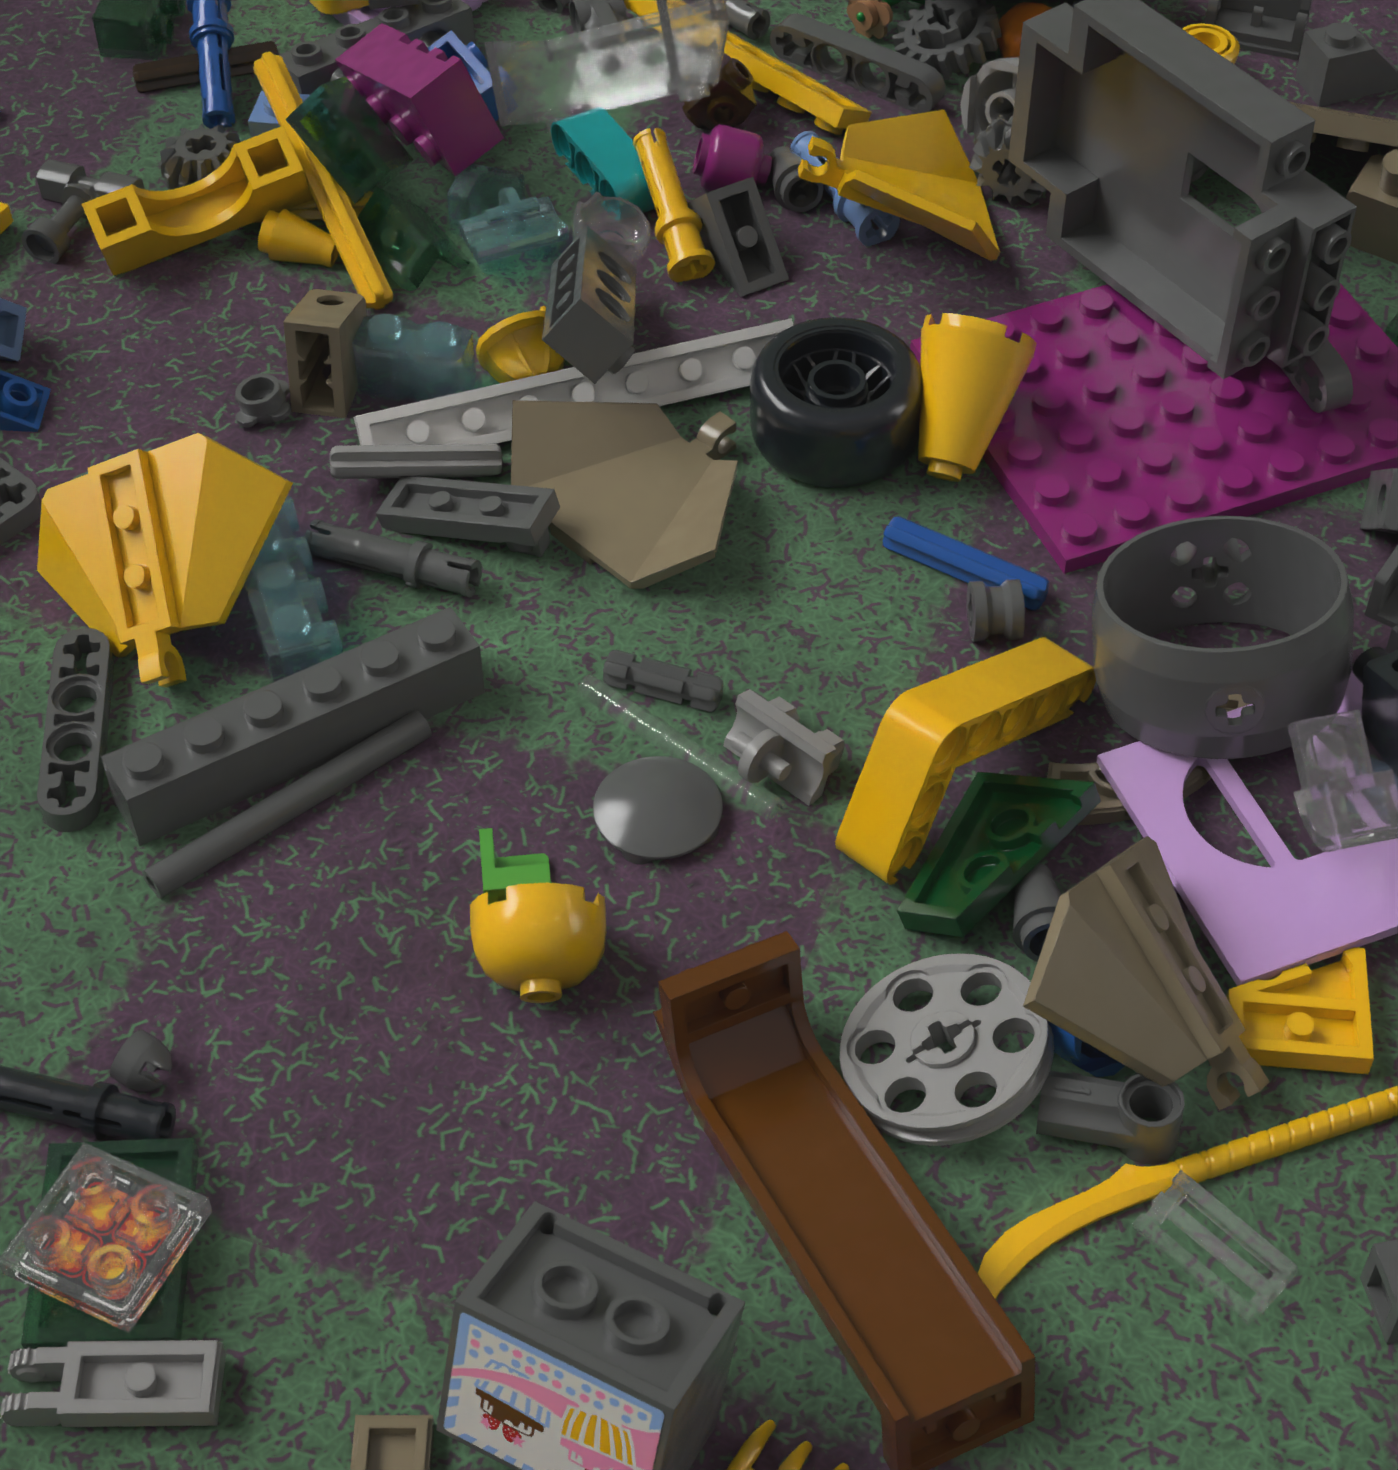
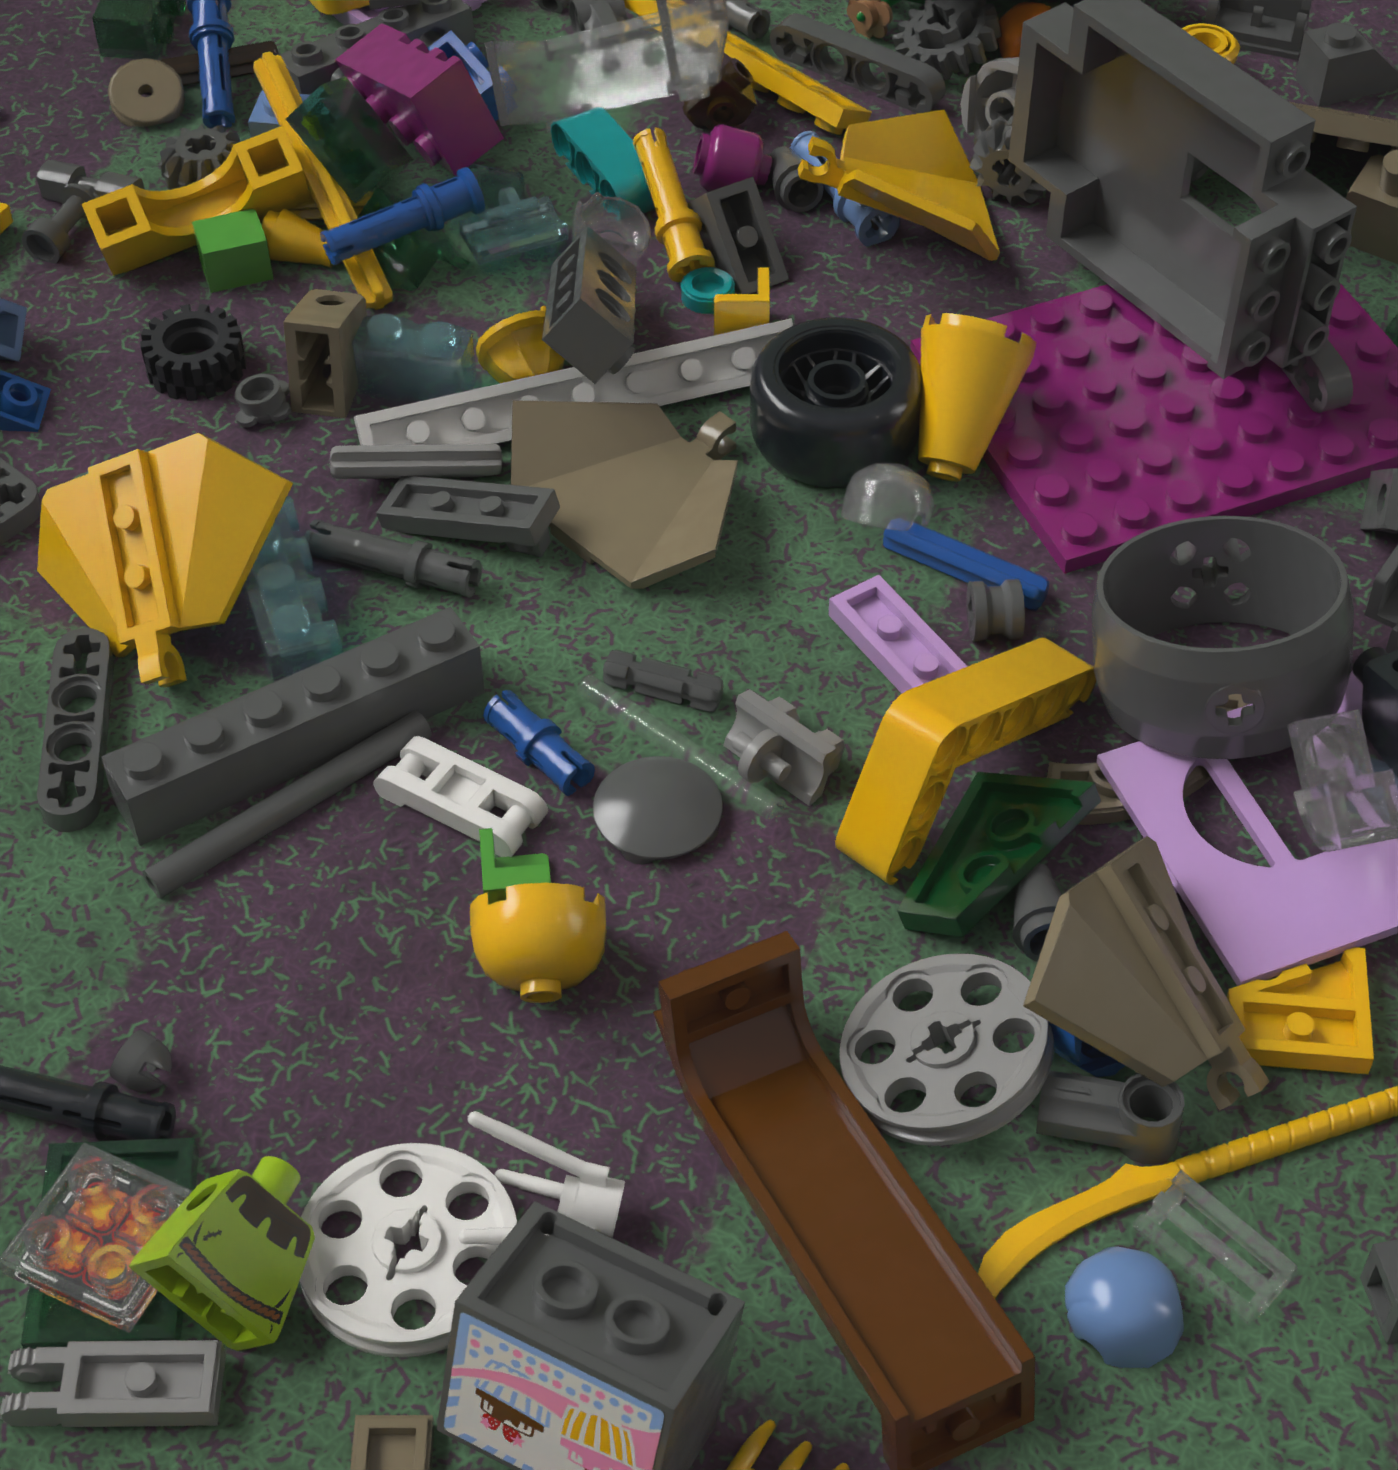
(142, 77): none -> dark tan piece
(197, 372): none -> black tyre
(232, 250): none -> bright green panel
(233, 1254): none -> lime torso
(391, 1220): none -> white wedge
(425, 209): none -> blue pin
(461, 794): none -> white plate
(538, 742): none -> blue pin
(589, 1199): none -> white plant
(702, 285): none -> teal tile
(743, 311): none -> yellow panel
(888, 497): none -> clear hair
(892, 634): none -> lavender plate
(1125, 1307): none -> medium blue hair

